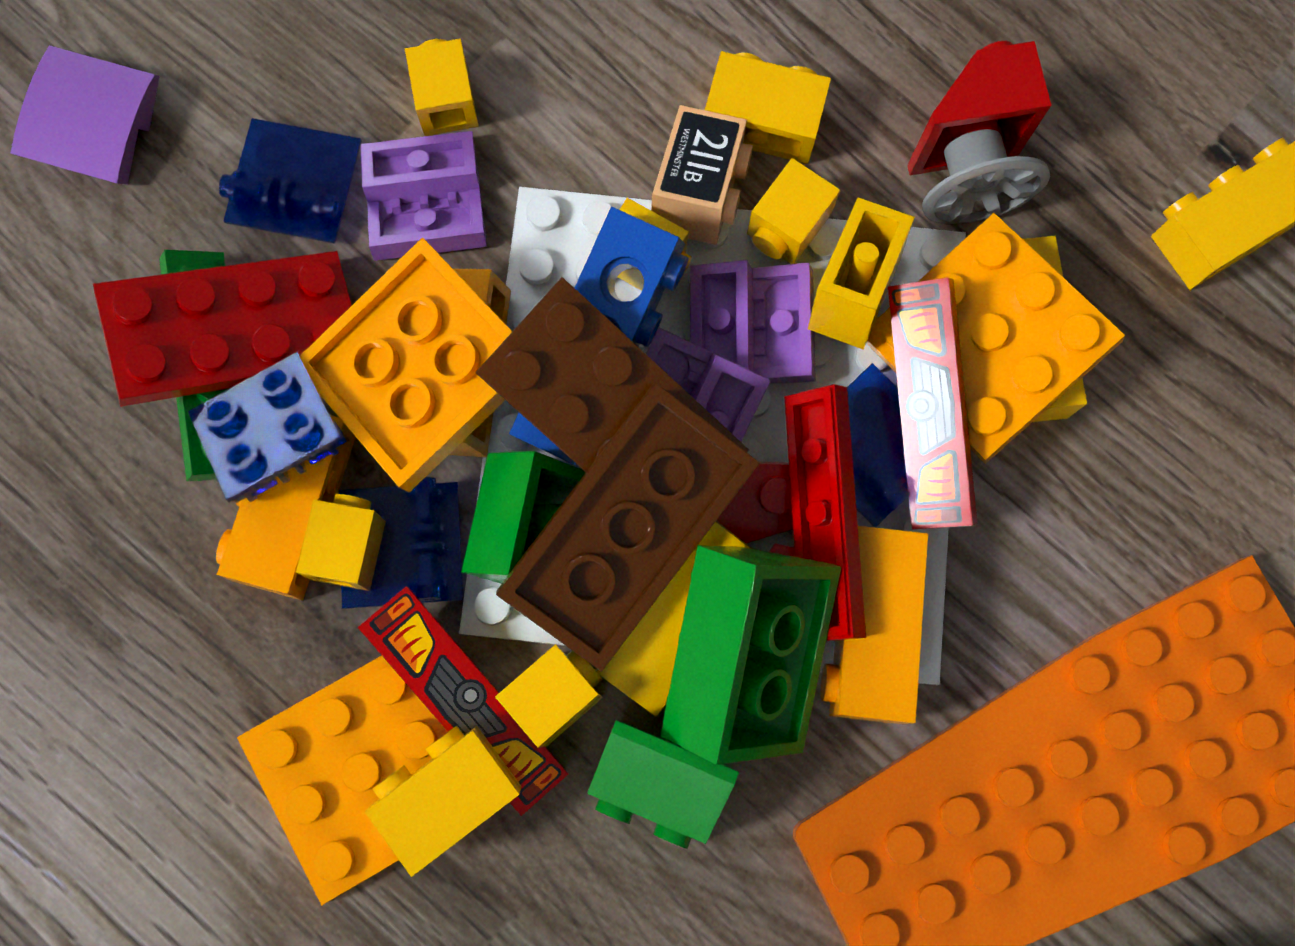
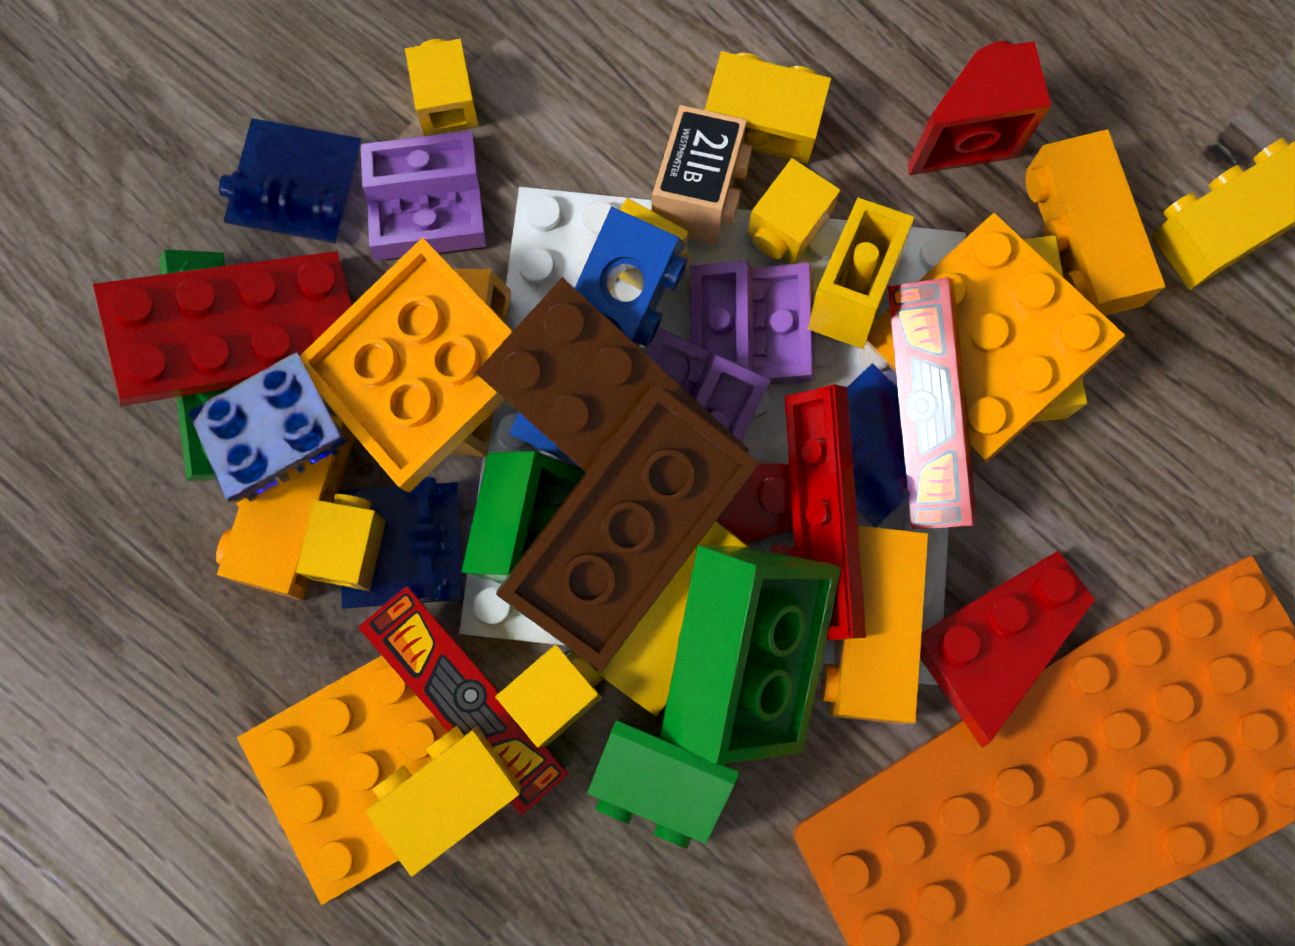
(84, 114): medium lavender slope -> none
(981, 172): light grey wheel -> none
(1003, 642): none -> red wing
(1094, 222): none -> light orange brick

